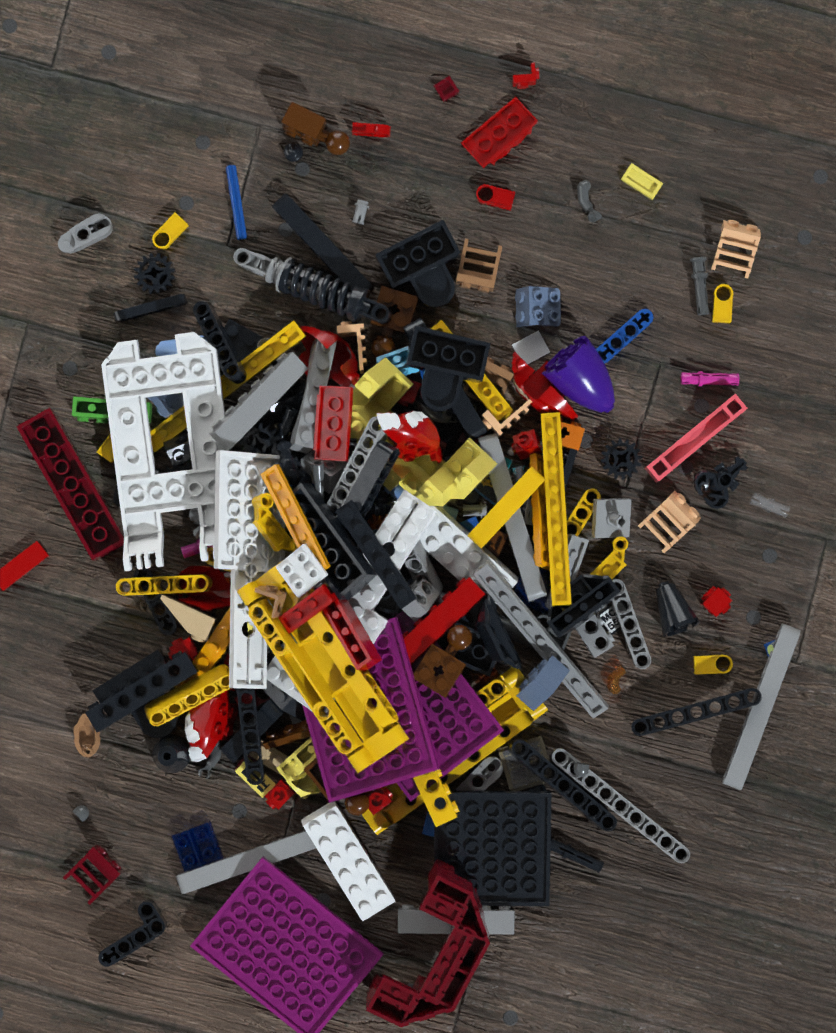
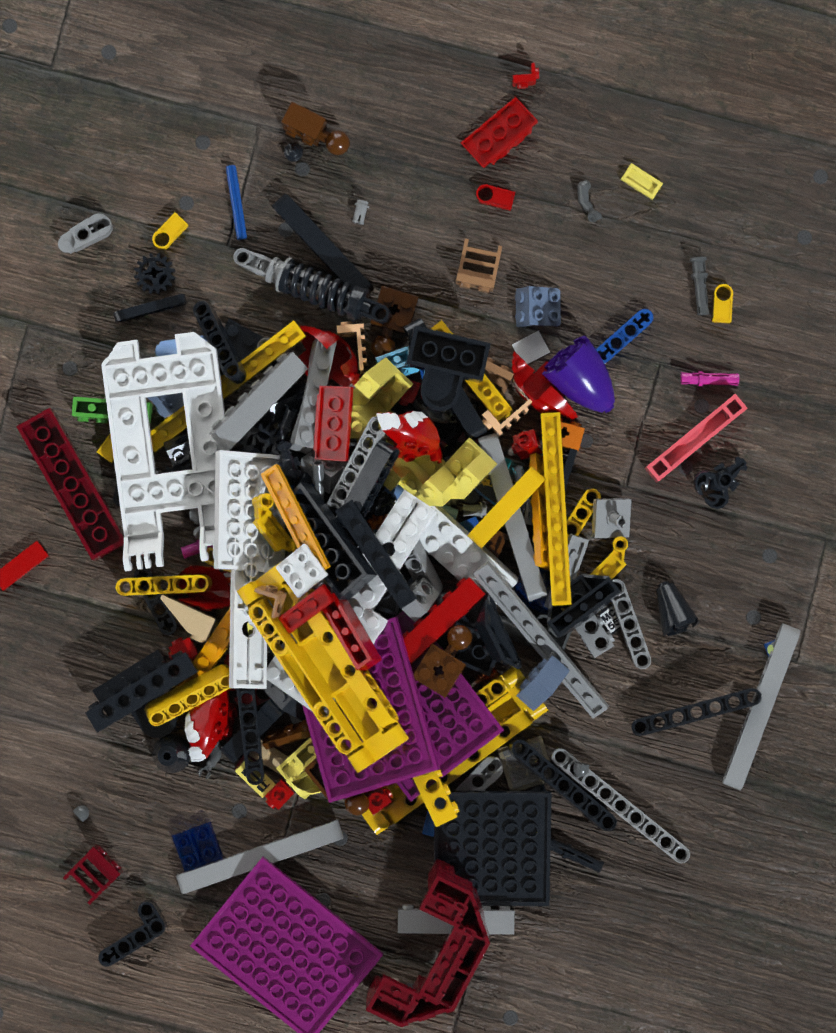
(86, 737): medium nougat arm -> none
(348, 860): white brick -> none
(371, 130): red piece -> none
(422, 262): black brick -> none
(446, 88): dark red tile -> none
(613, 680): clear orange arm -> none
(614, 452): black gear -> none
(679, 513): light nougat plate -> none
(707, 664): yellow piece -> none
(716, 601): red brick -> none
(740, 236): light nougat plate -> none
(769, 505): clear pin -> none

